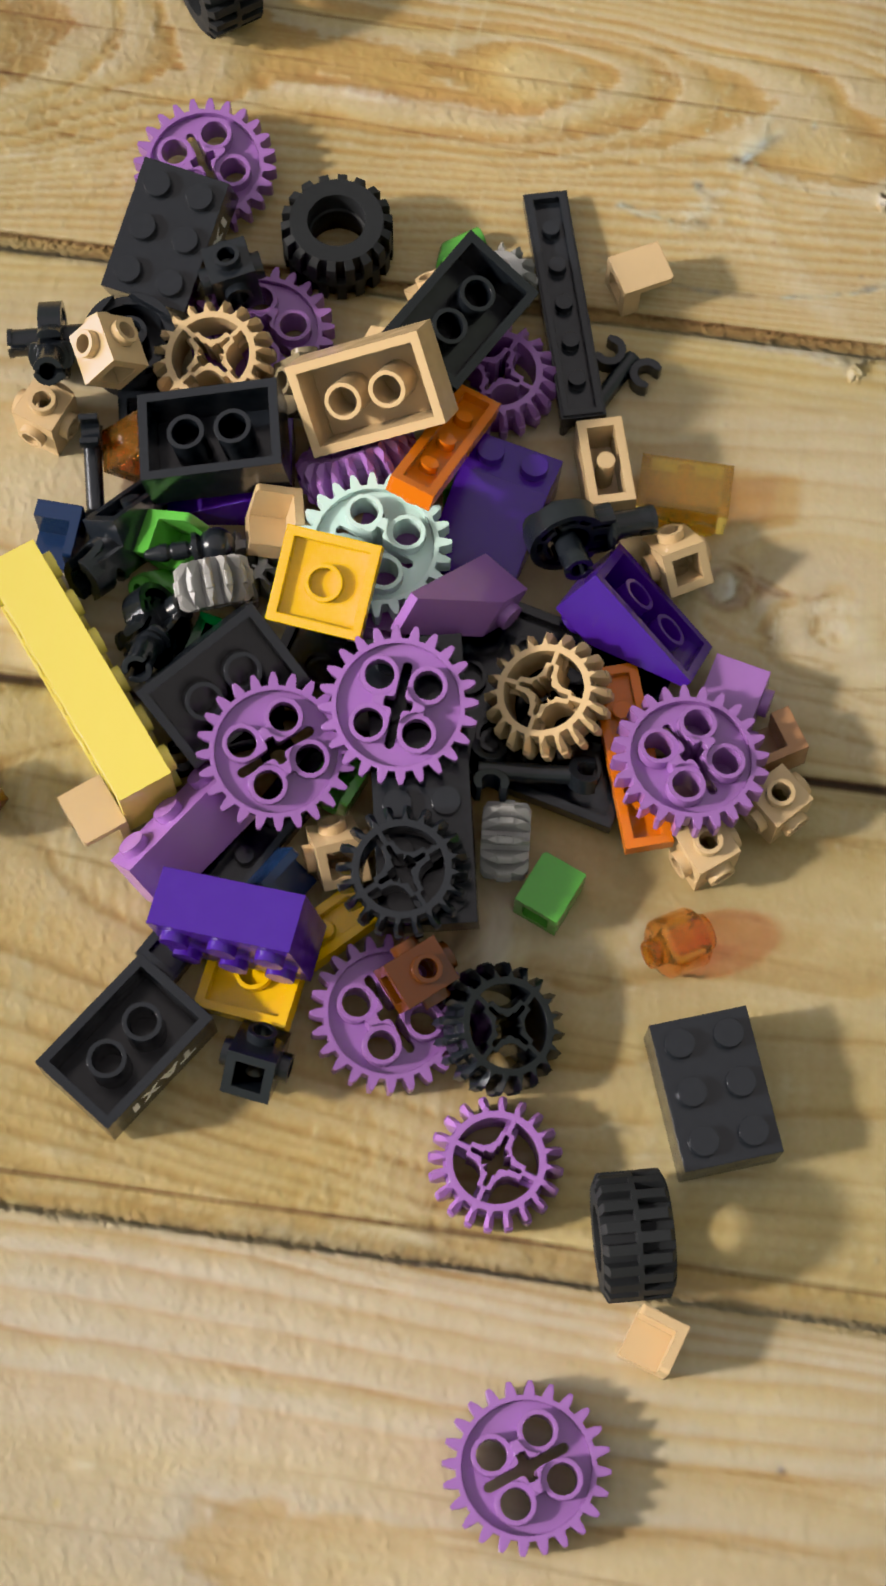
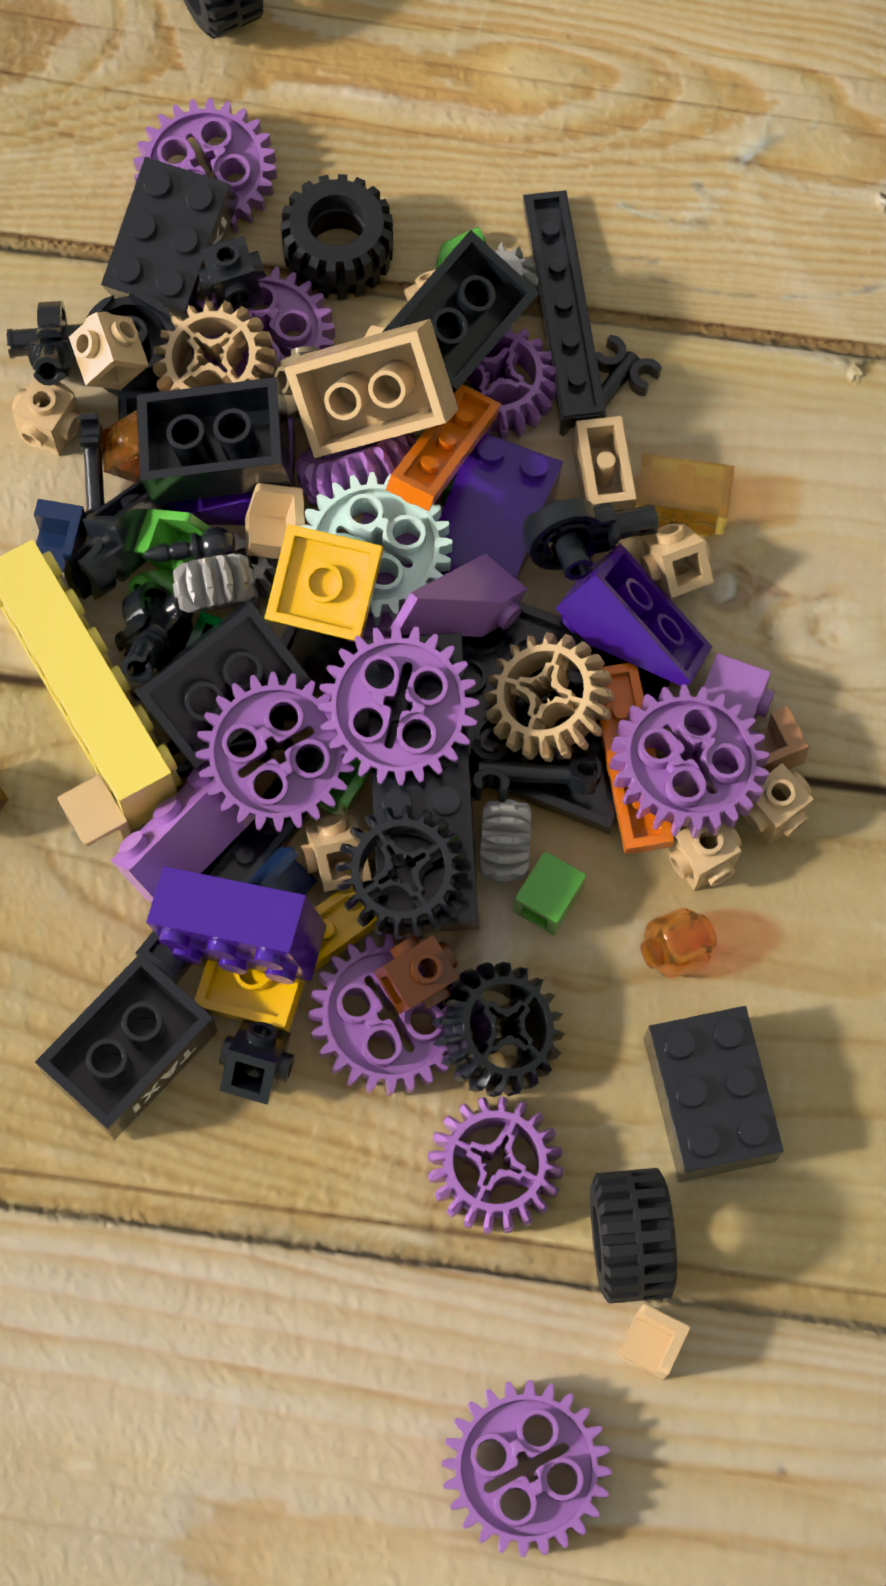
(634, 273): tan panel -> none

